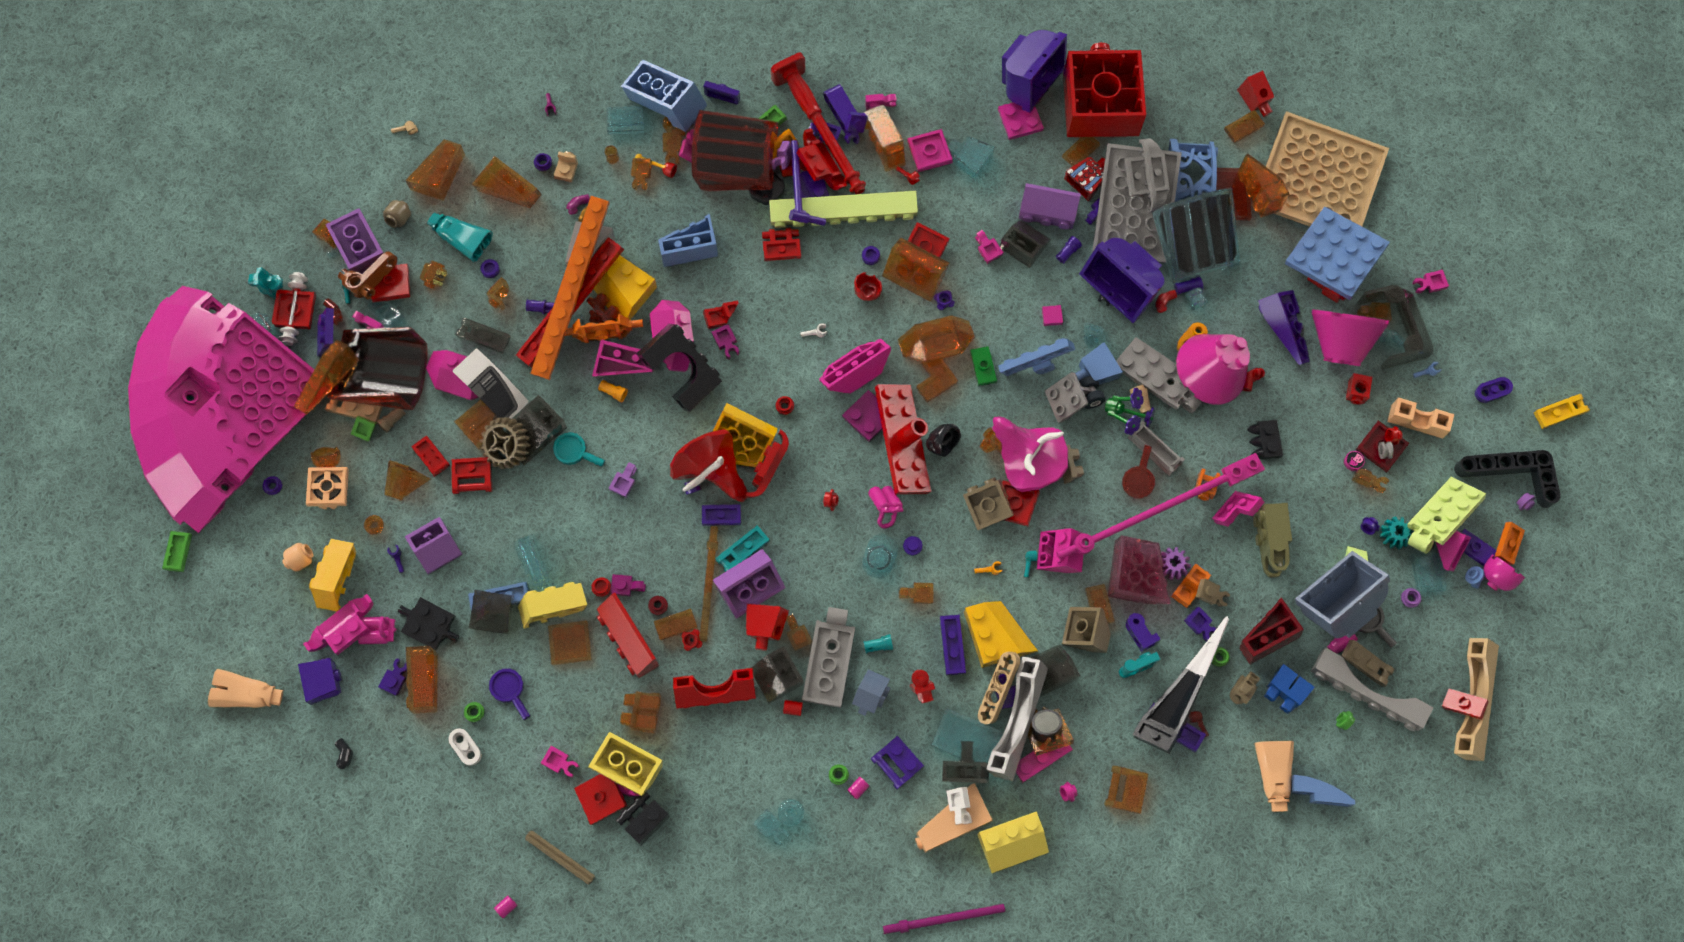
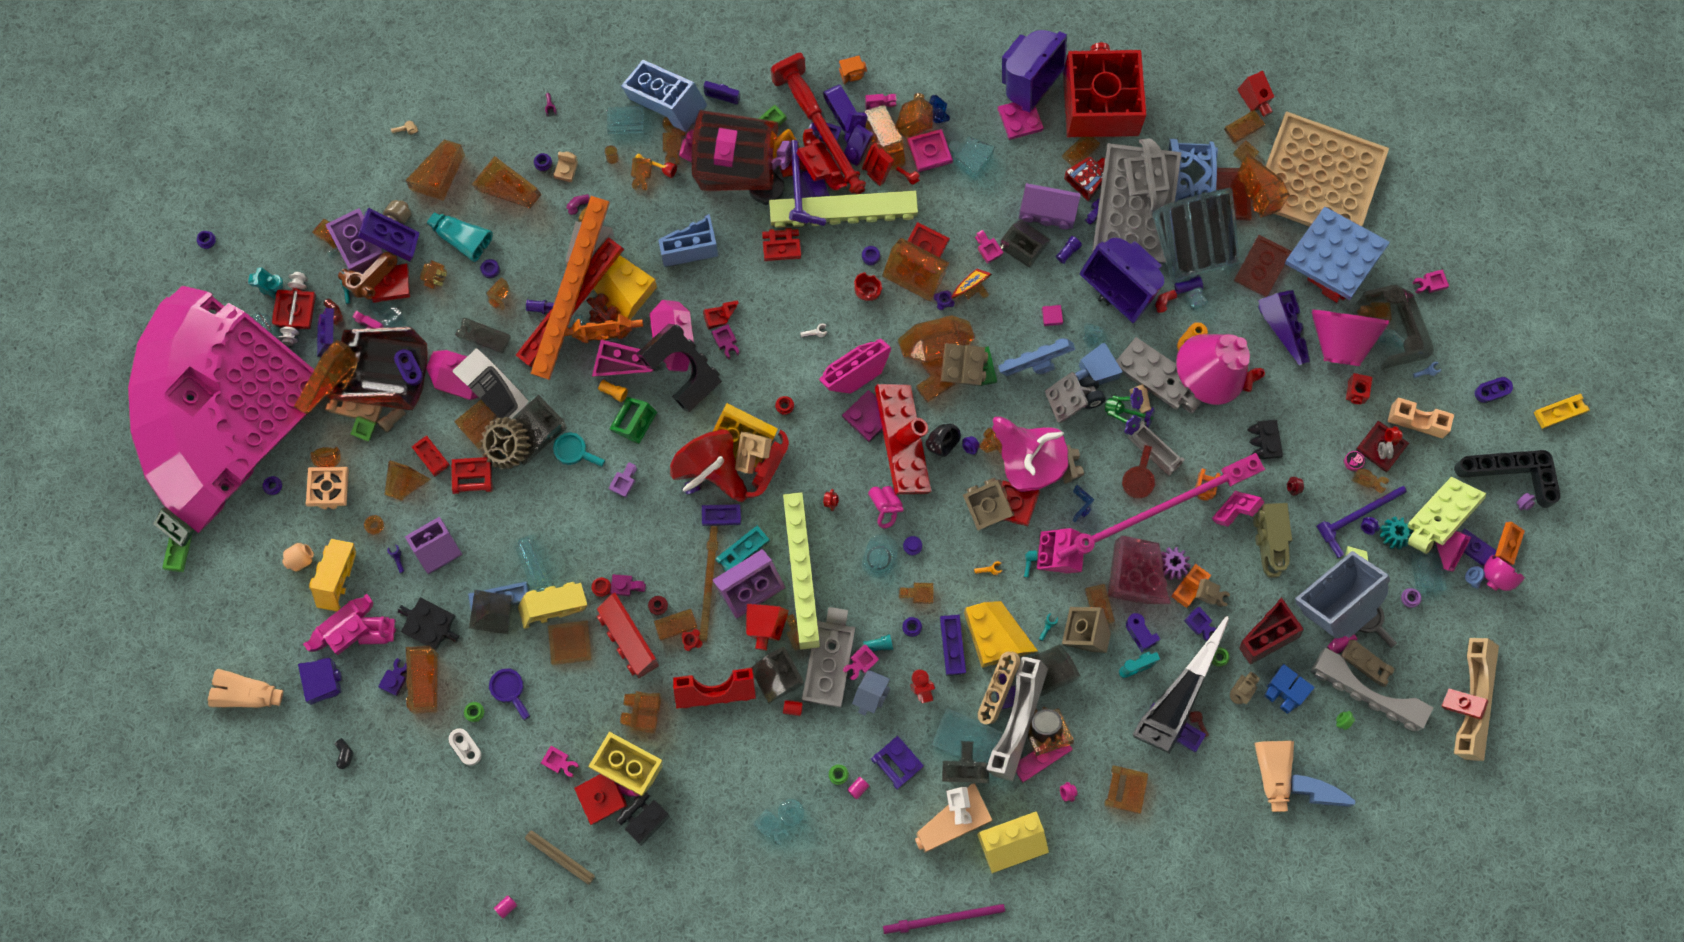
(173, 527): none -> plate
(204, 235): none -> dark purple plate
(388, 234): none -> dark purple plate
(409, 368): none -> dark purple plate
(639, 422): none -> green tile
(725, 147): none -> dark pink slope
(750, 447): none -> tan plate
(801, 571): none -> yellowish green brick
(852, 69): none -> orange window
(858, 144): none -> dark purple plate
(863, 661): none -> dark pink plate
(877, 164): none -> red plate
(912, 620): none -> dark purple plate
(915, 116): none -> clear orange torso
(939, 109): none -> clear blue bracket
(964, 364): none -> dark tan plate
(970, 445): none -> dark purple plate
(972, 285): none -> shield
(1049, 624): none -> teal hand
(1085, 510): none -> clear blue bracket
(1245, 148): none -> clear orange tile
(1262, 265): none -> clear red tile
(1295, 486): none -> dark red plate
(1328, 530): none -> dark purple bar

